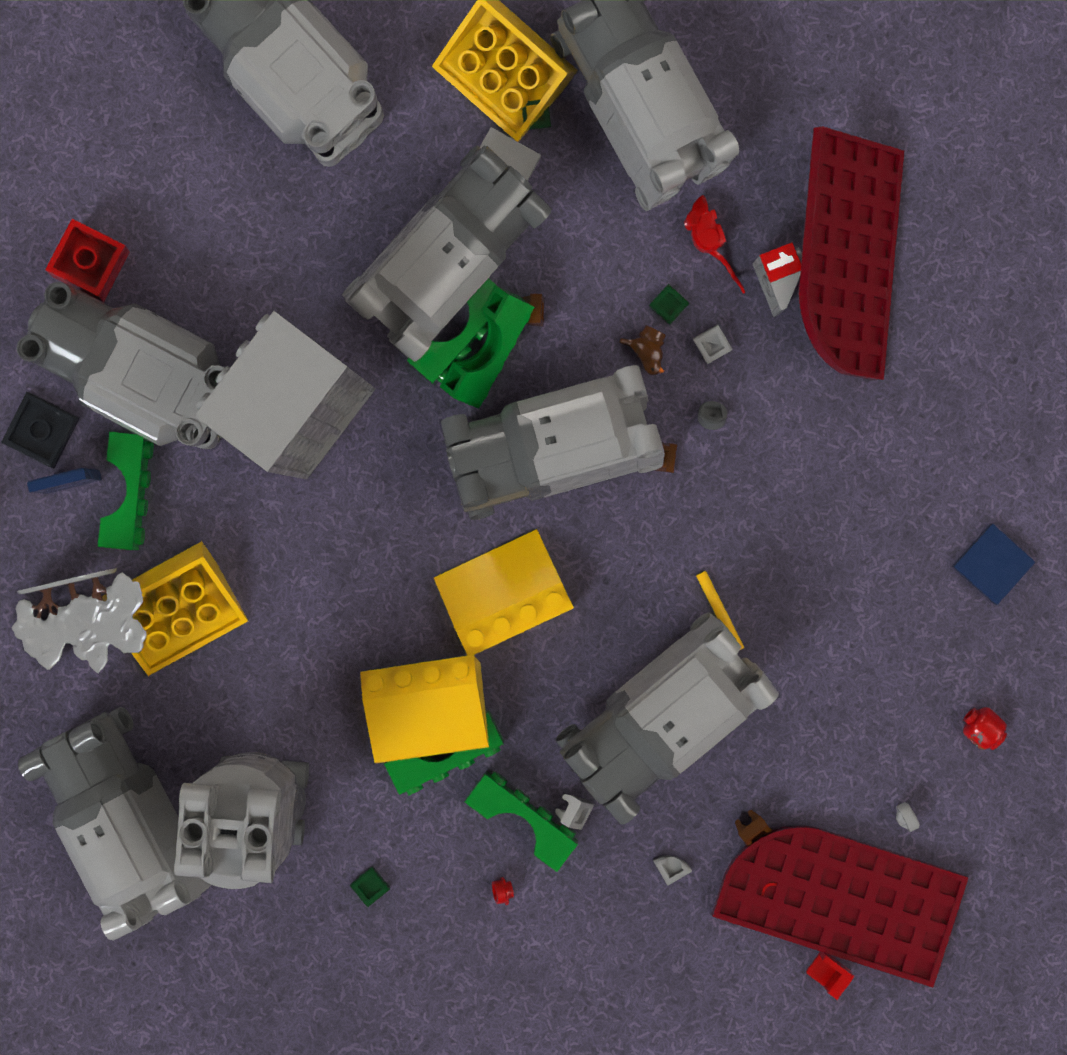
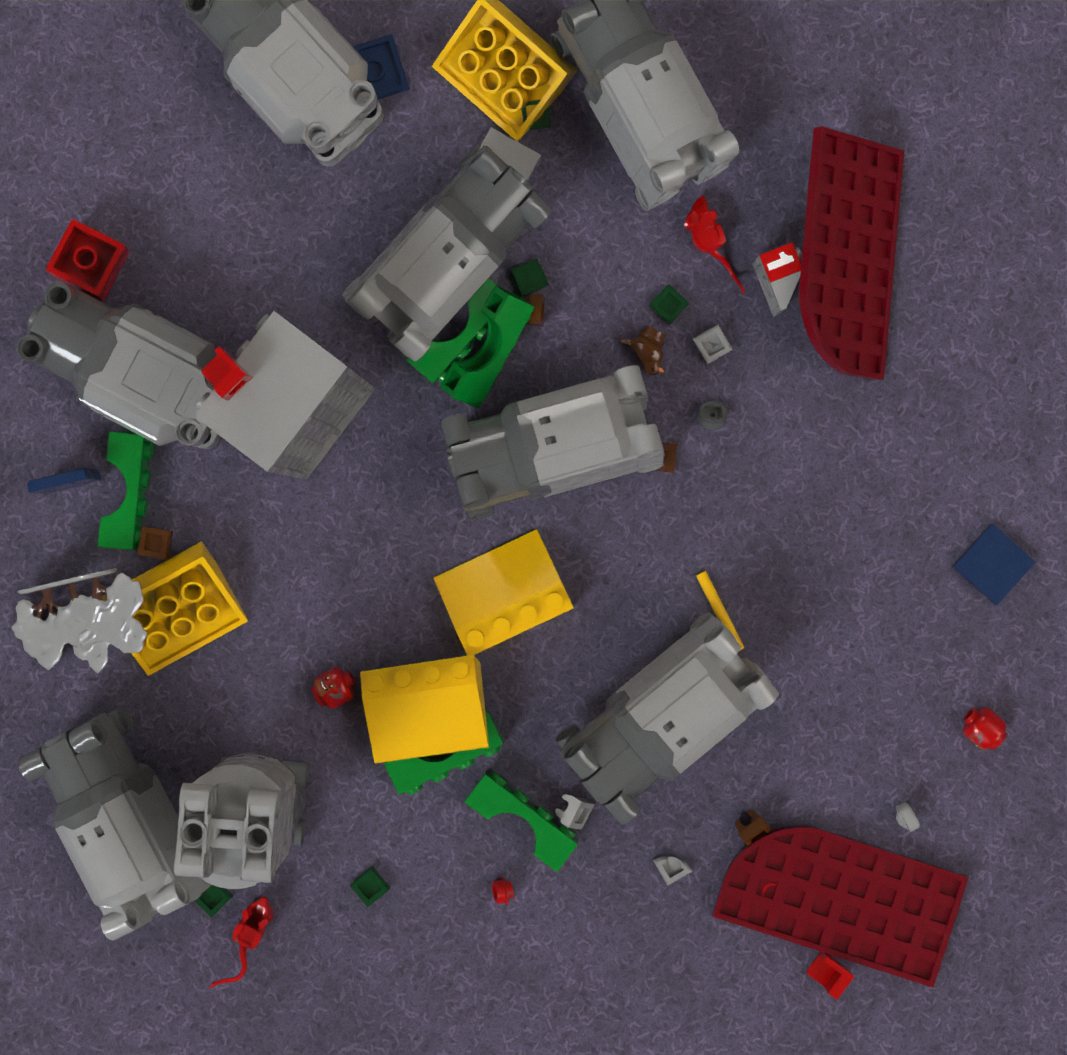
(40, 430): black tile -> none
(155, 542): none -> reddish brown tile
(213, 899): none -> dark green tile
(225, 374): none -> red panel
(249, 932): none -> red animal
(333, 687): none -> red head
(384, 66): none -> dark blue tile
(530, 277): none -> dark green tile

